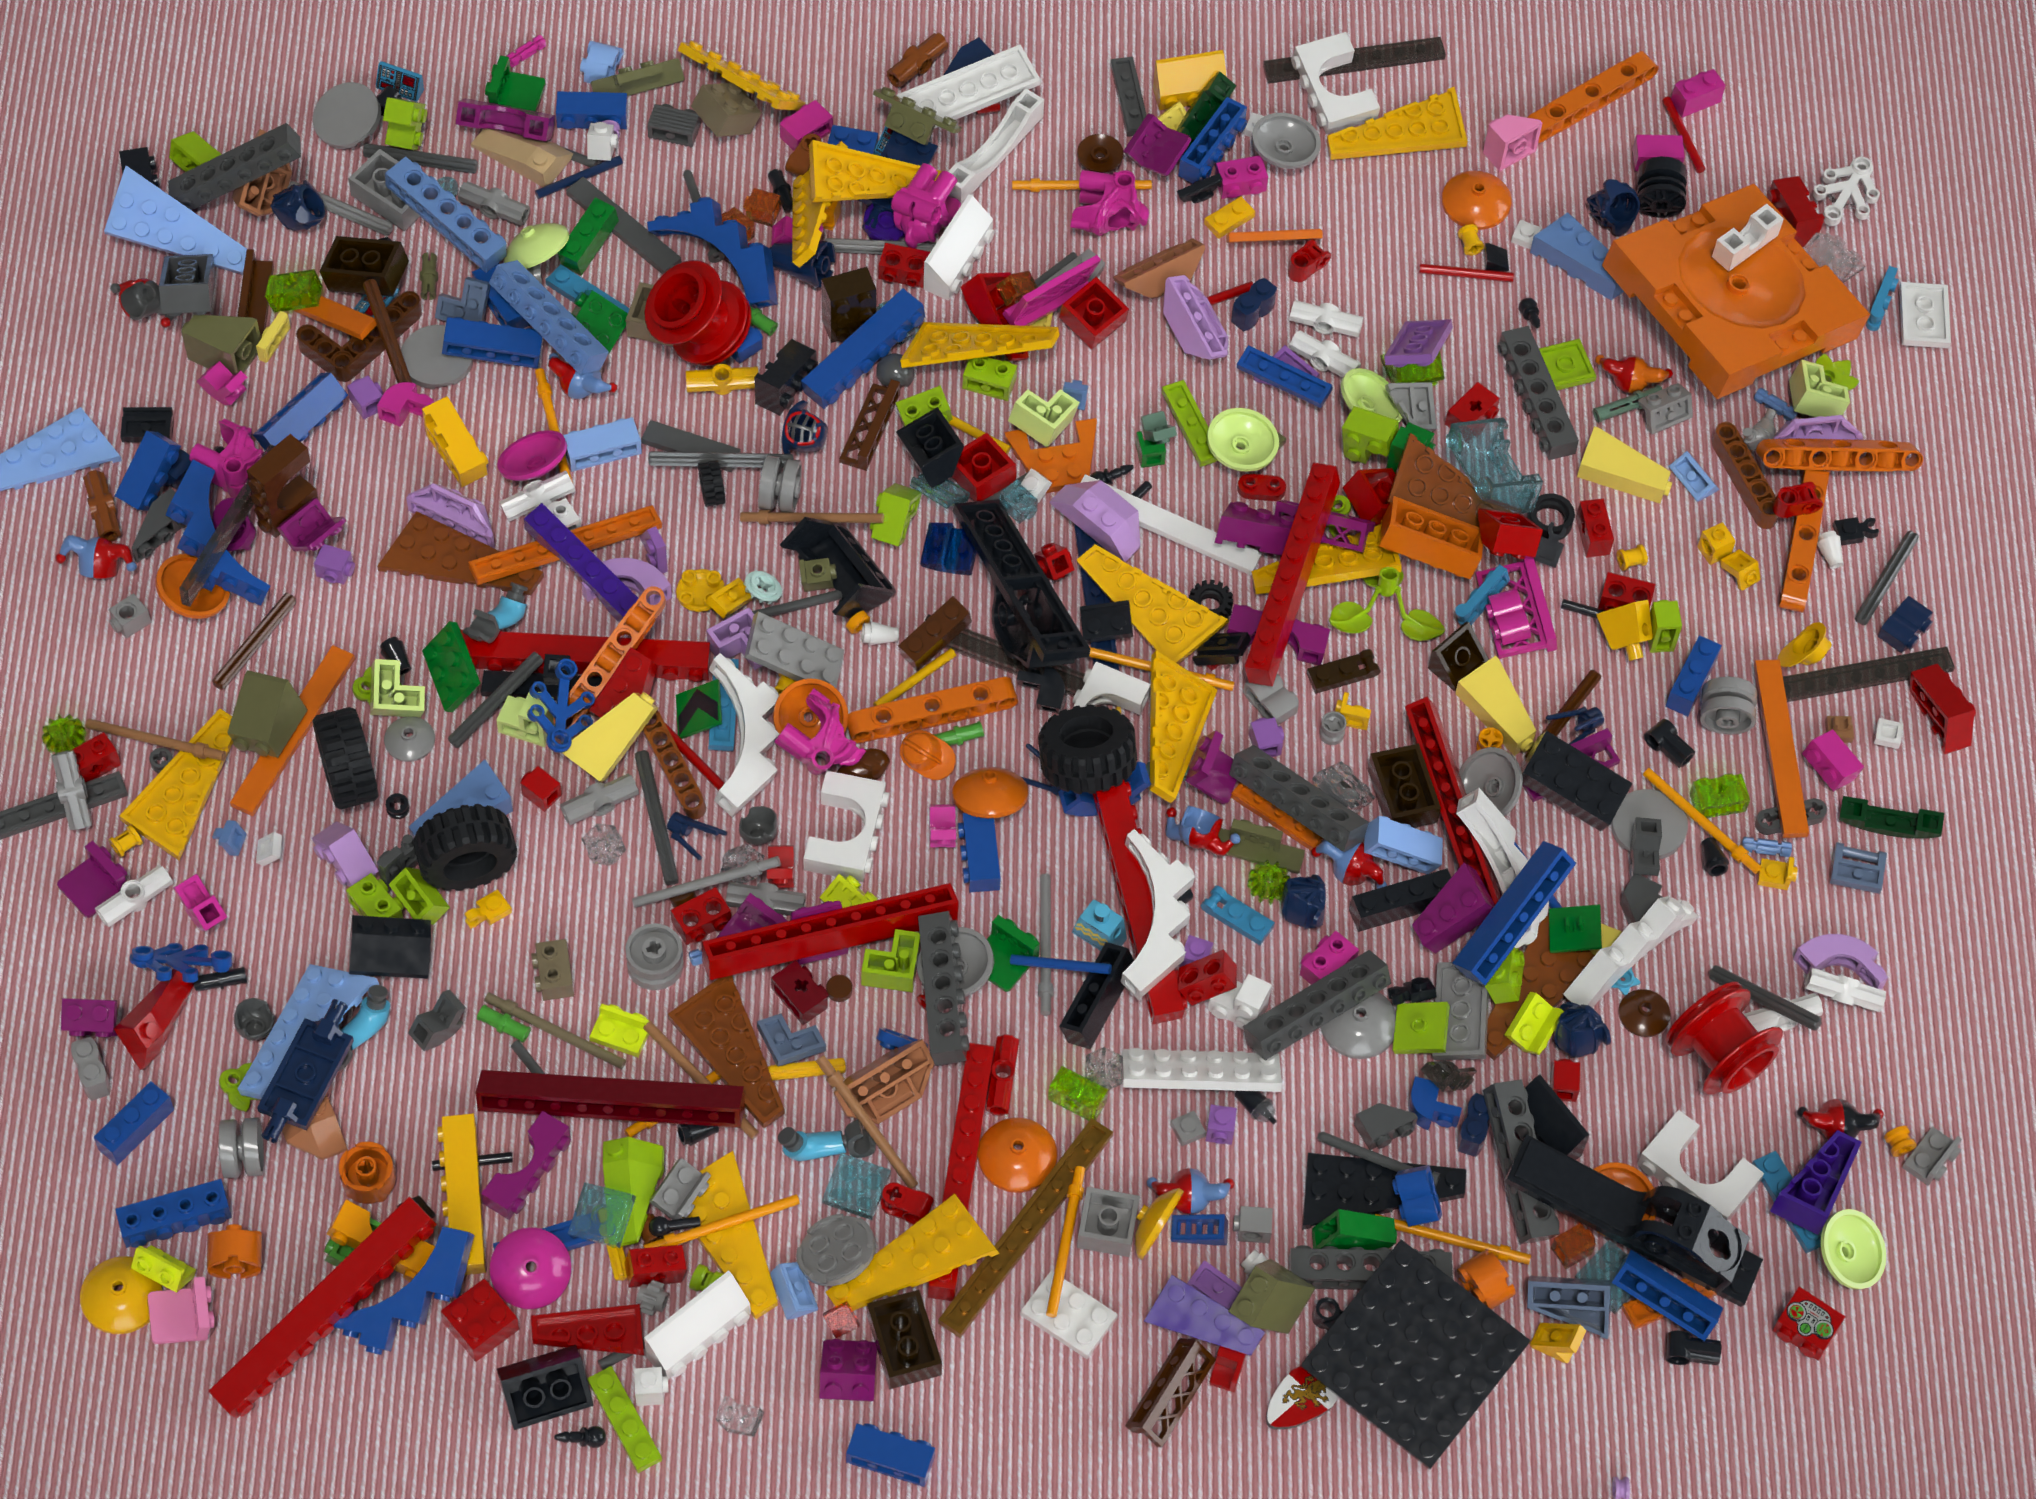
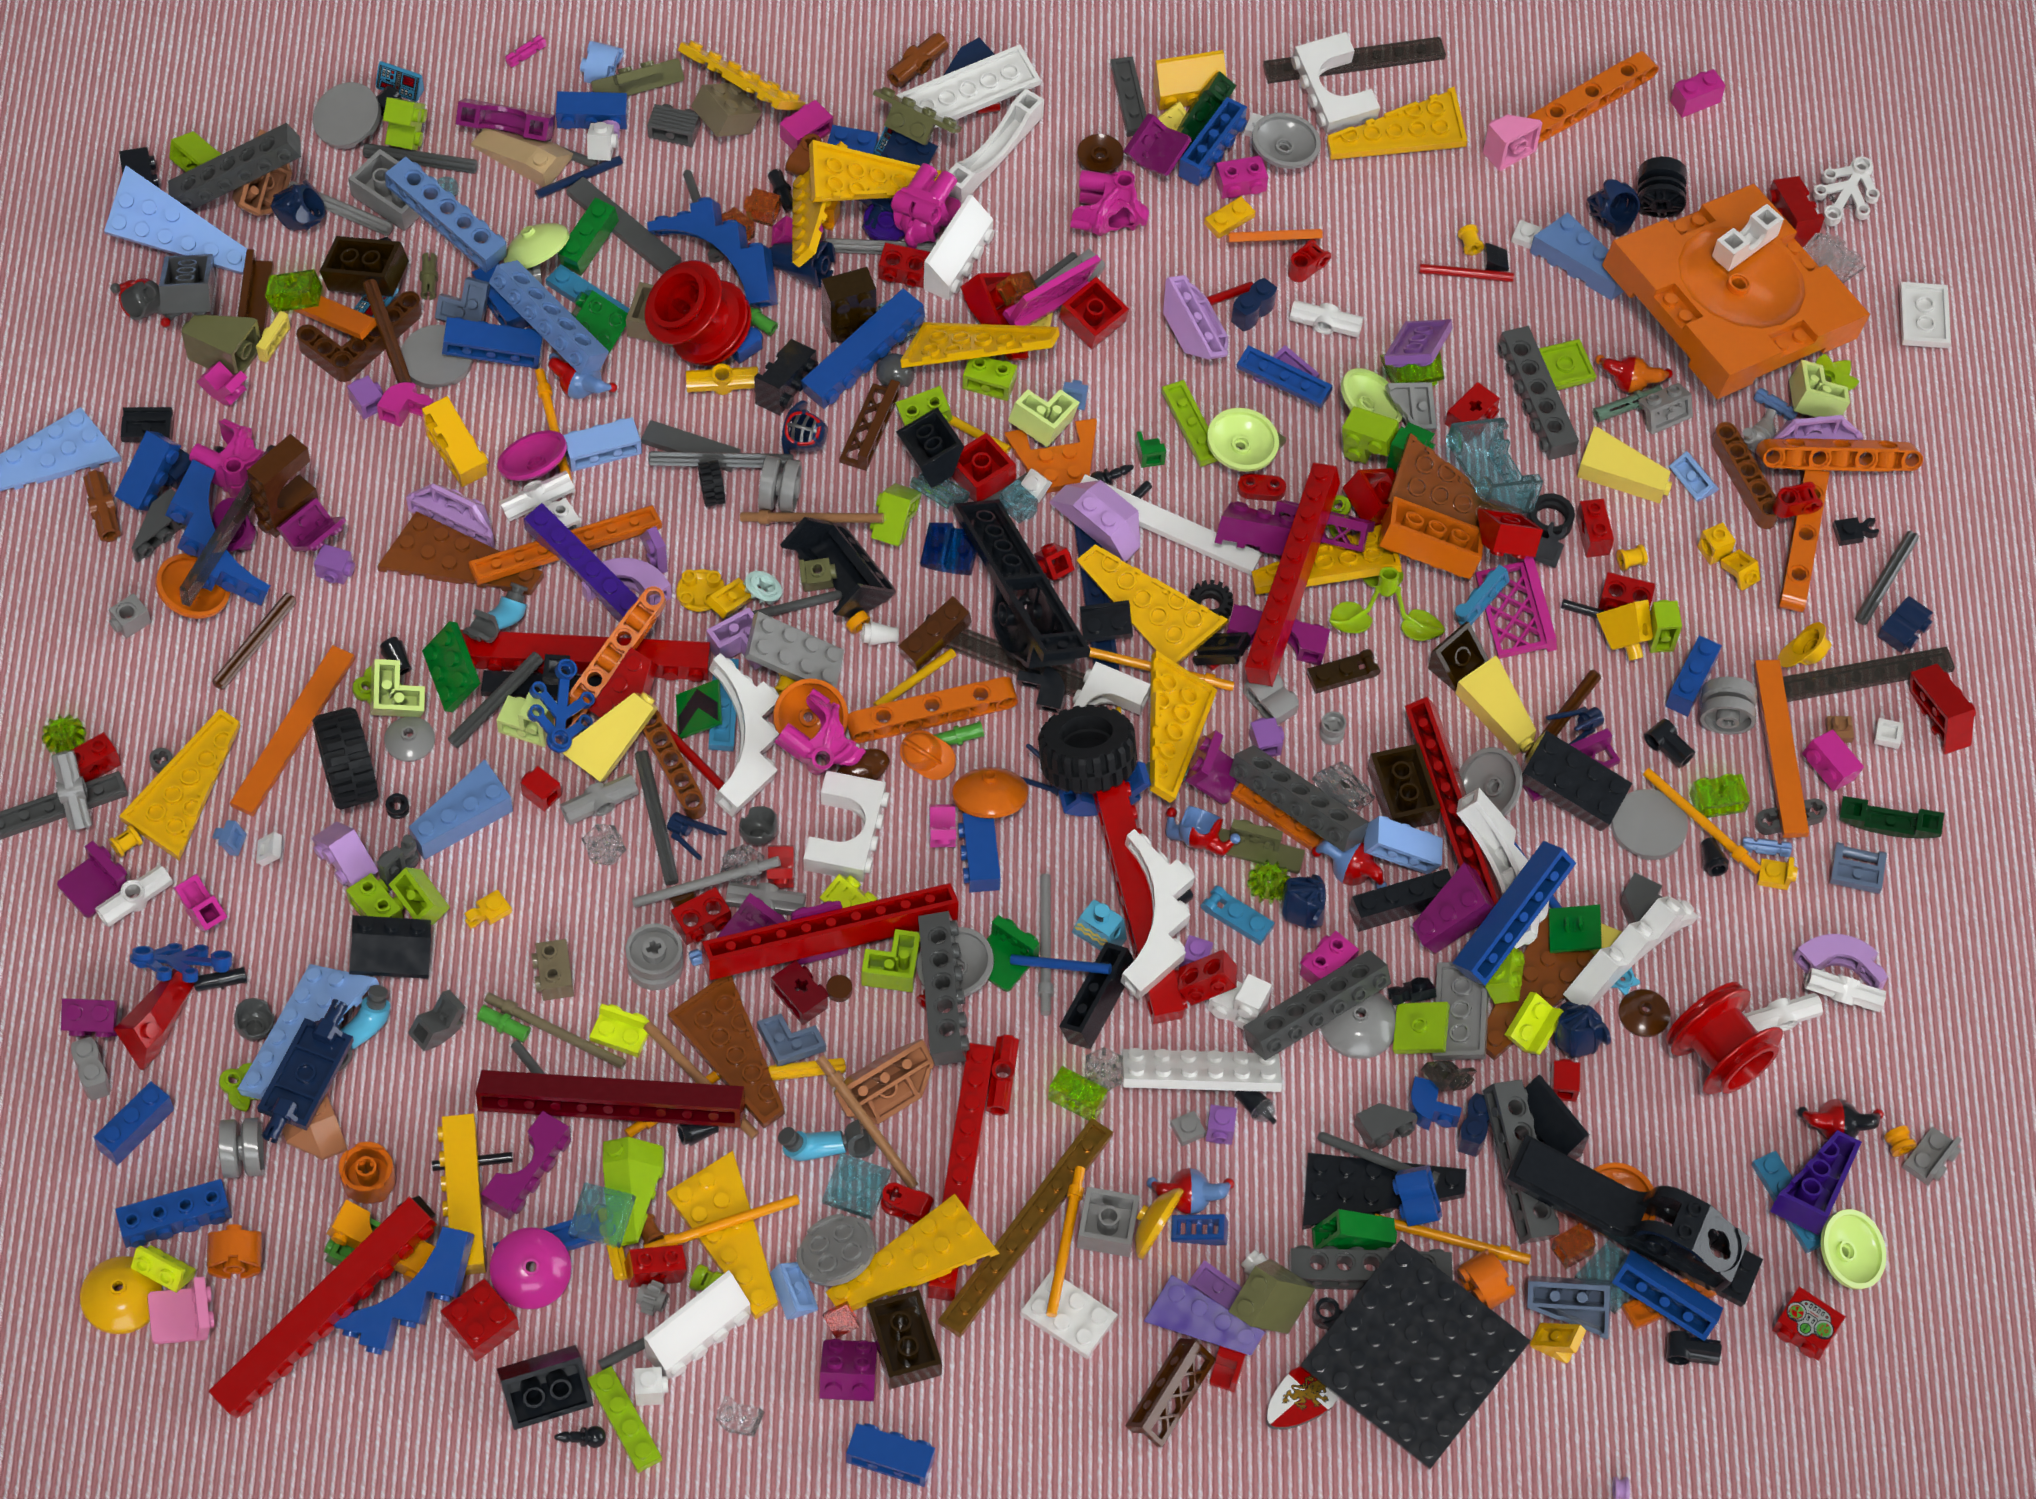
(96, 556): piece -> none
(198, 750): medium nougat bar -> none
(265, 714): olive slope -> none
(303, 411): brick -> none
(465, 847): black tyre -> none
(493, 203): light grey piece -> none
(514, 88): green bracket -> none
(599, 1329): red wing -> none
(661, 1226): black bar -> none
(679, 1190): light grey bracket -> none
(892, 1039): blue plate -> none
(1012, 1168): orange dish -> none
(1036, 184): light orange bar -> none
(1150, 274): nougat wedge -> none
(1156, 428): sand green bracket -> none
(1201, 189): black plate -> none
(1253, 1224): light grey brick -> none
(1323, 354): white piece -> none
(1355, 715): yellow bracket -> none
(1482, 207): orange dish -> none
(1491, 736): light orange wheel -> none
(1509, 617): dark pink brick -> none
(1530, 311): black bar -> none
(1646, 846): dark grey brick -> none
(1655, 146): dark pink brick -> none
(1663, 1162): white arch -> none
(1681, 130): red bar -> none
(1769, 999): dark grey axle -> none
(1830, 547): white cone -> none
(1882, 299): dark azure plate -> none

